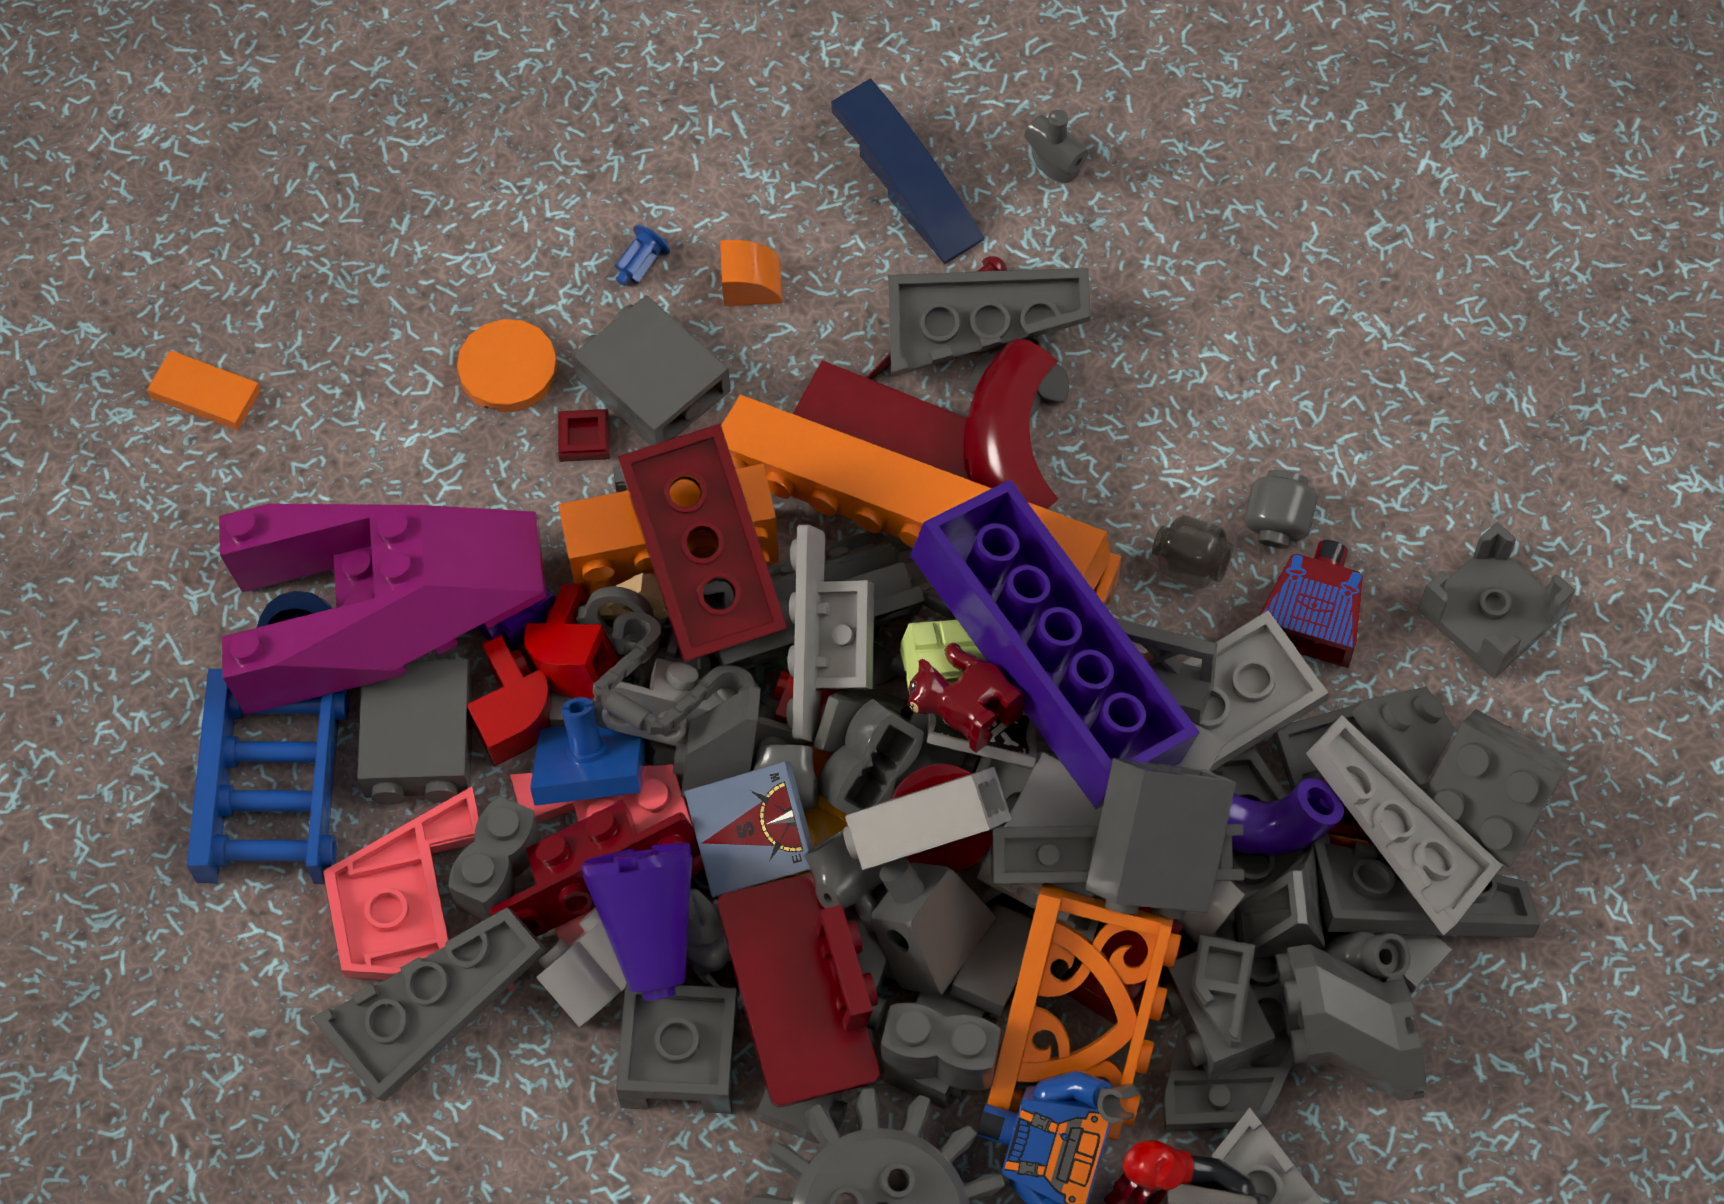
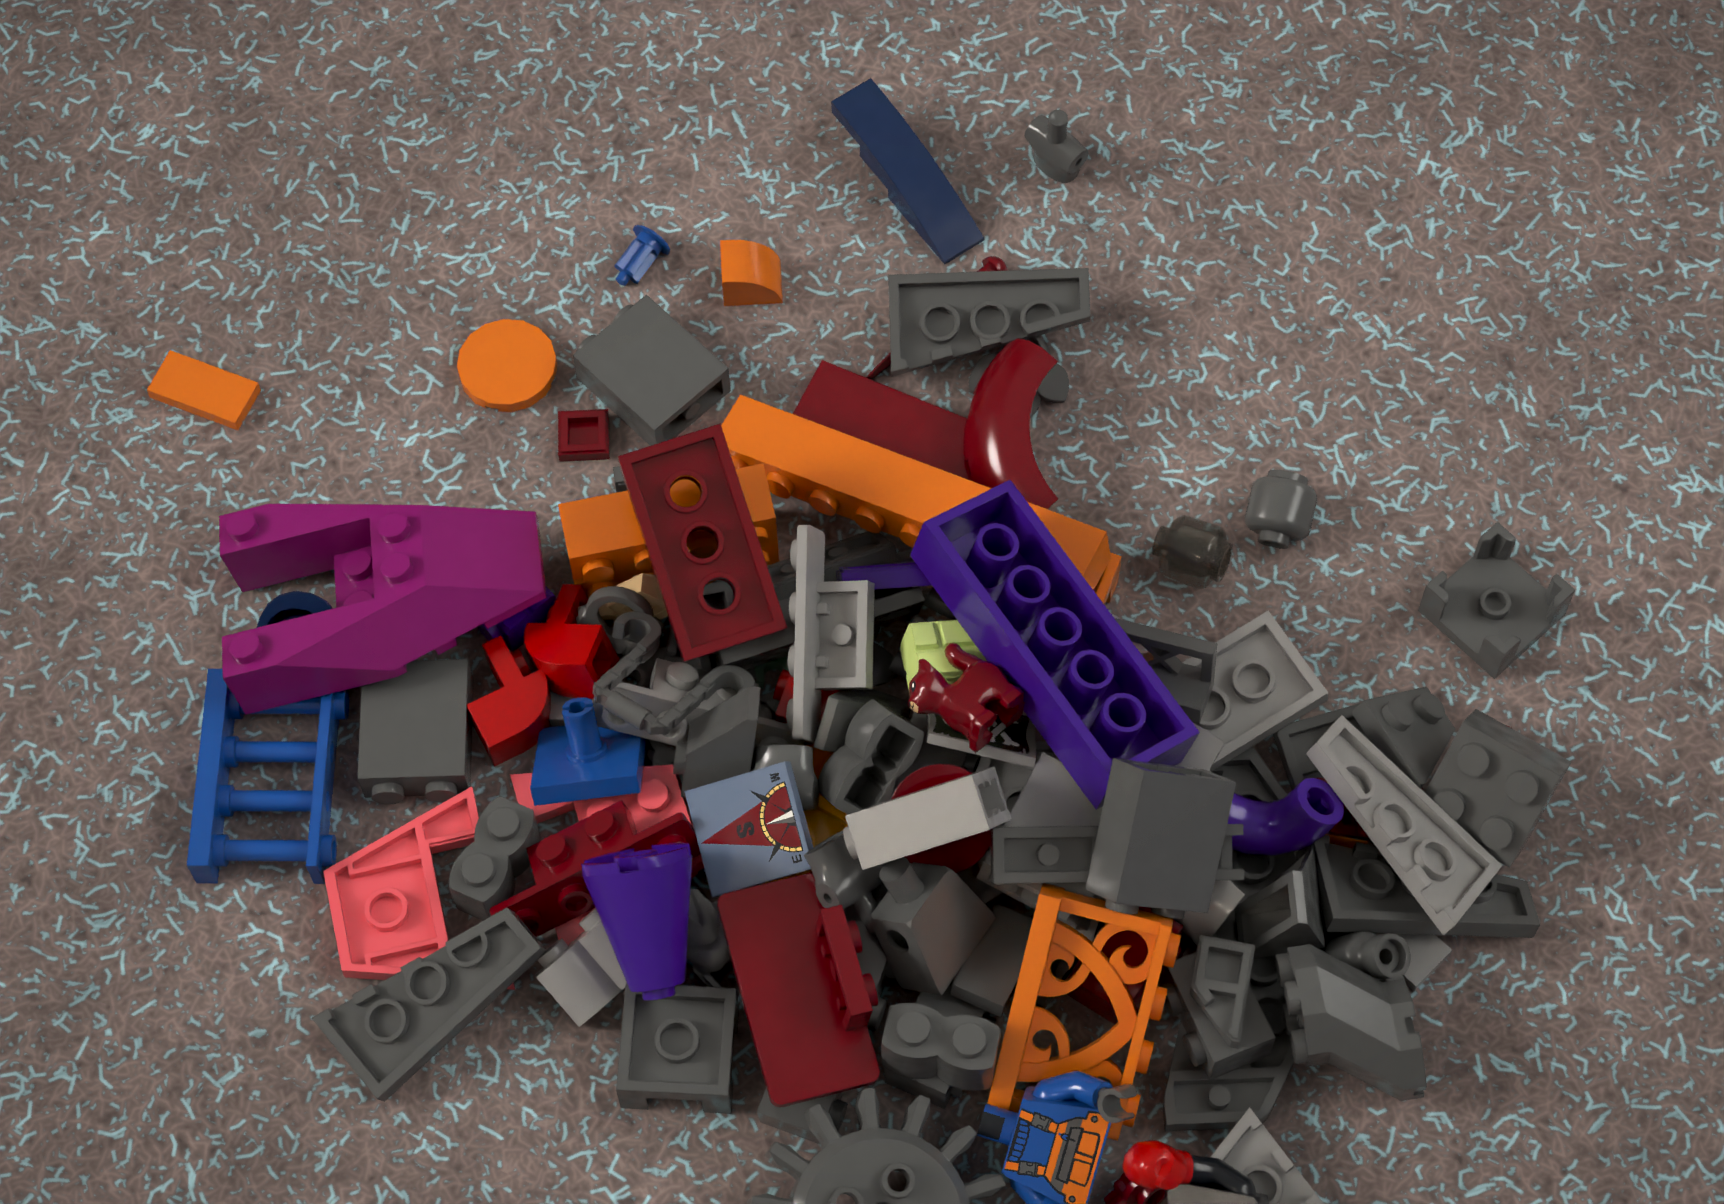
(885, 575): none -> dark purple tile
(1319, 603): torso -> none

